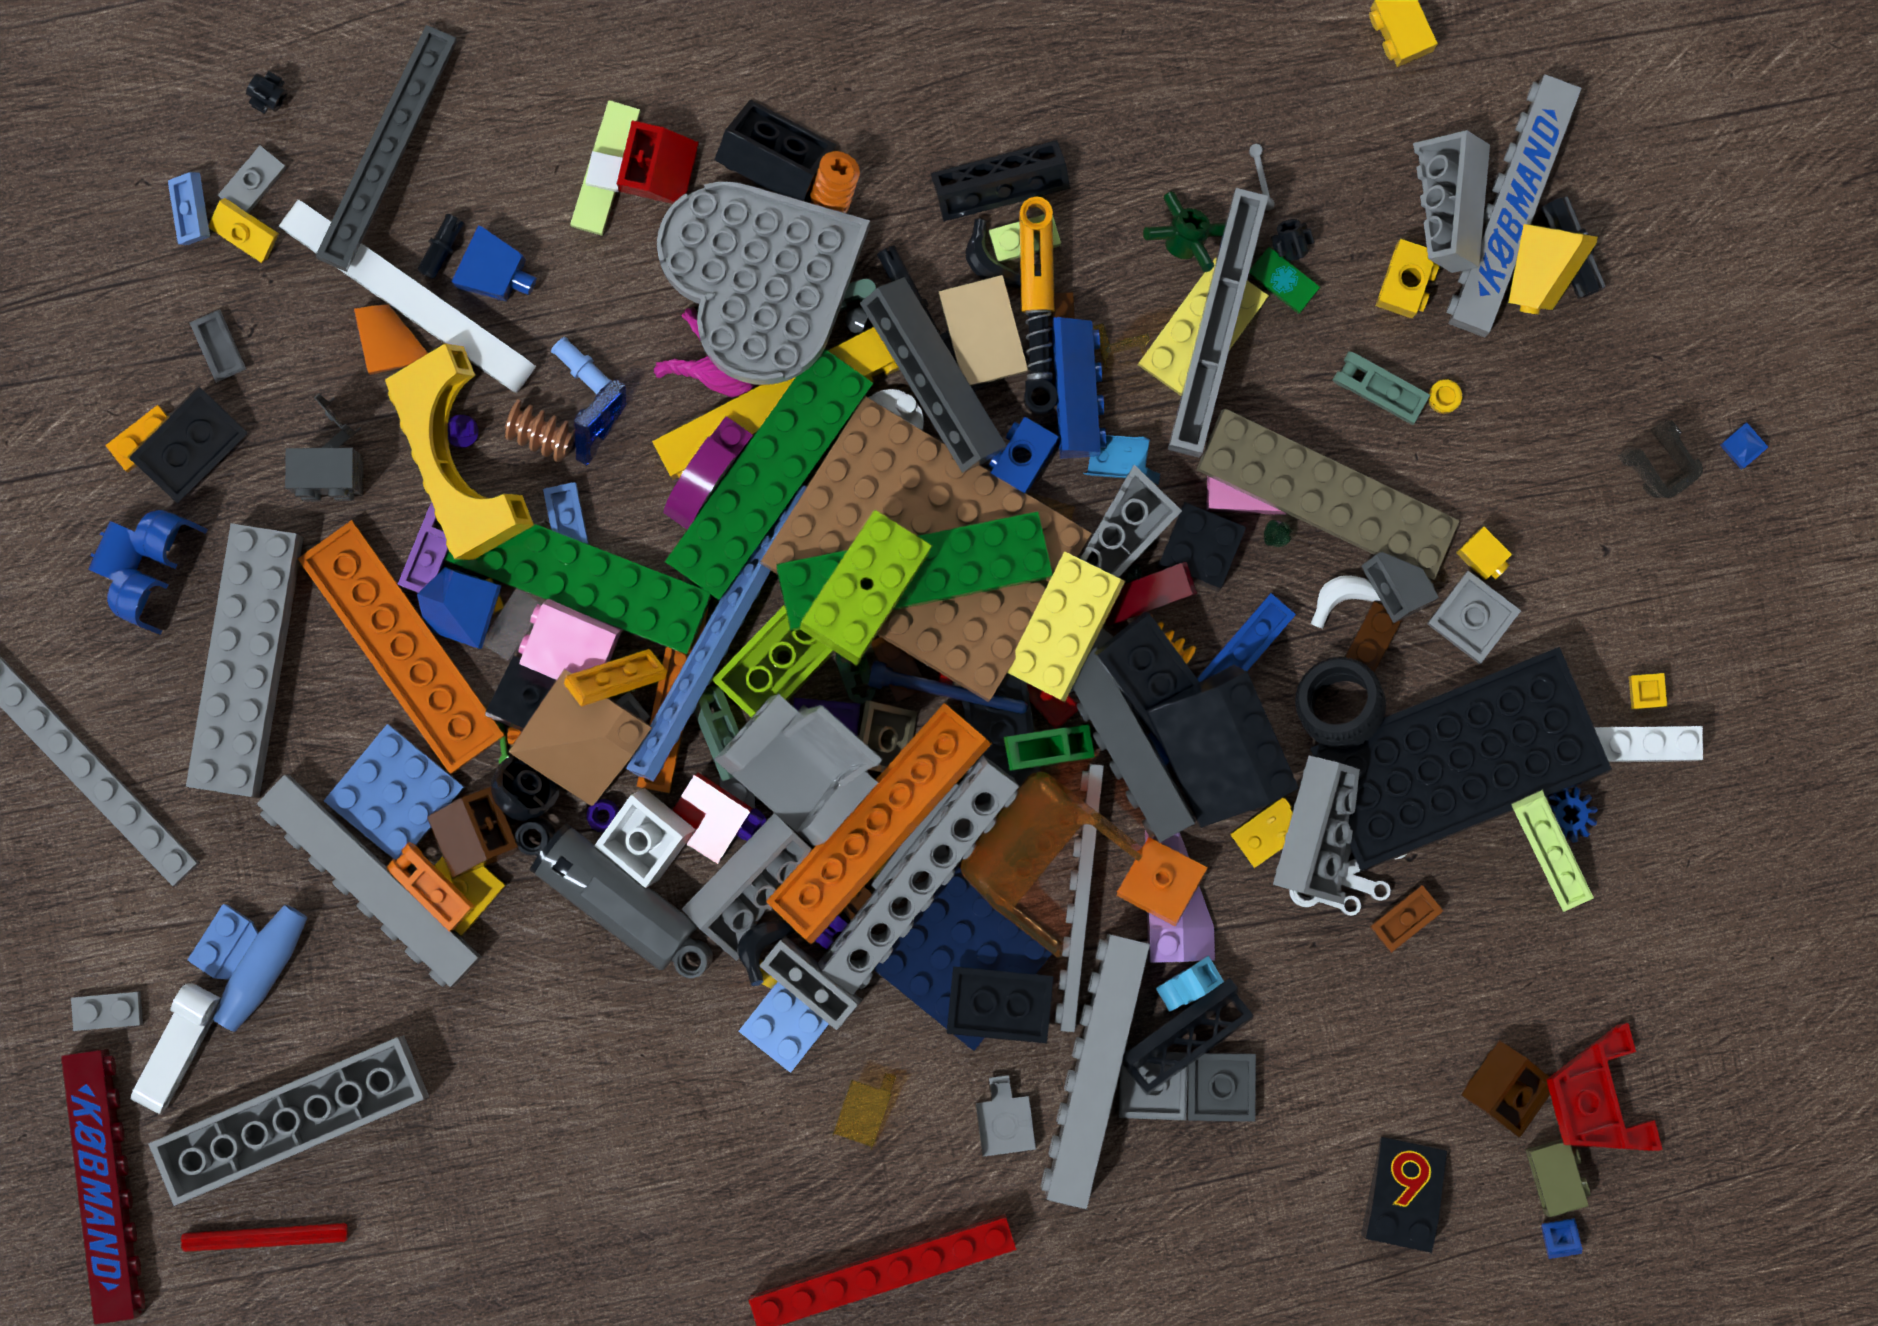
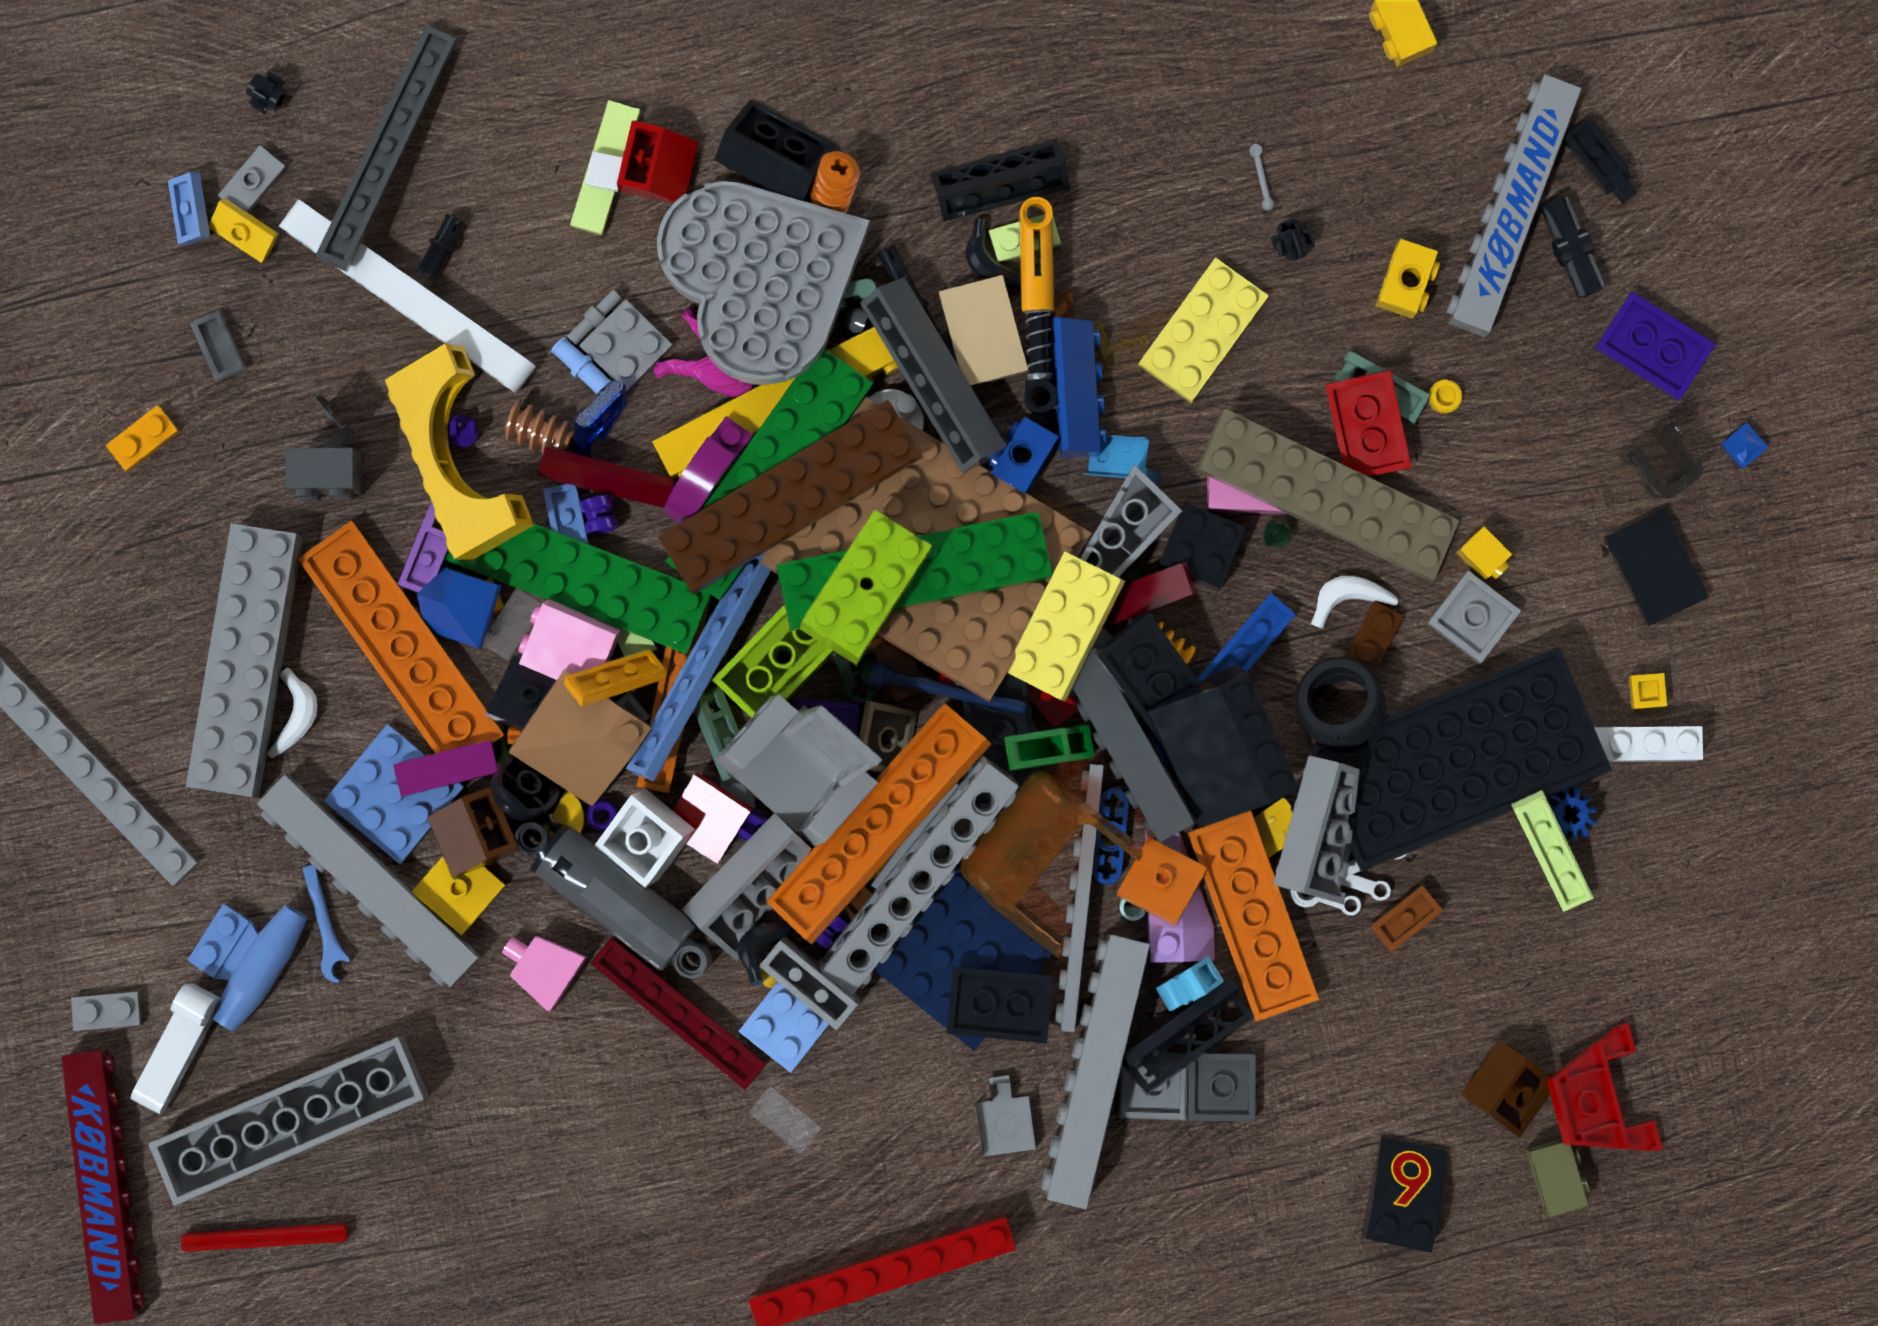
(121, 554): blue piece -> none
(187, 444): black plate -> none
(302, 716): none -> white piece
(332, 949): none -> medium blue piece
(386, 339): orange slope -> none
(430, 887): orange plate -> none
(446, 768): none -> magenta tile
(492, 268): blue torso -> none
(544, 968): none -> bright pink torso
(570, 811): none -> yellow tile
(594, 317): none -> light grey bar
(599, 514): none -> dark purple wheel
(605, 477): none -> dark red tile
(626, 345): none -> light grey plate
(633, 643): none -> yellowish green tile
(678, 1013): none -> dark red plate
(785, 1119): none -> clear plate
(790, 497): none -> reddish brown plate
(864, 1111): clear yellow piece -> none
(1114, 862): none -> blue beam
(1131, 912): none -> light aqua hinge
(1186, 232): dark green bar -> none
(1218, 323): light grey brick -> none
(1253, 916): none -> orange plate
(1283, 280): green tile -> none
(1369, 424): none -> red plate
(1399, 585): dark grey slope -> none
(1454, 197): light grey wedge -> none
(1547, 266): yellow slope -> none
(1561, 1238): blue tile -> none
(1600, 159): none -> black hinge
(1654, 346): none -> dark purple plate
(1656, 567): none -> black tile

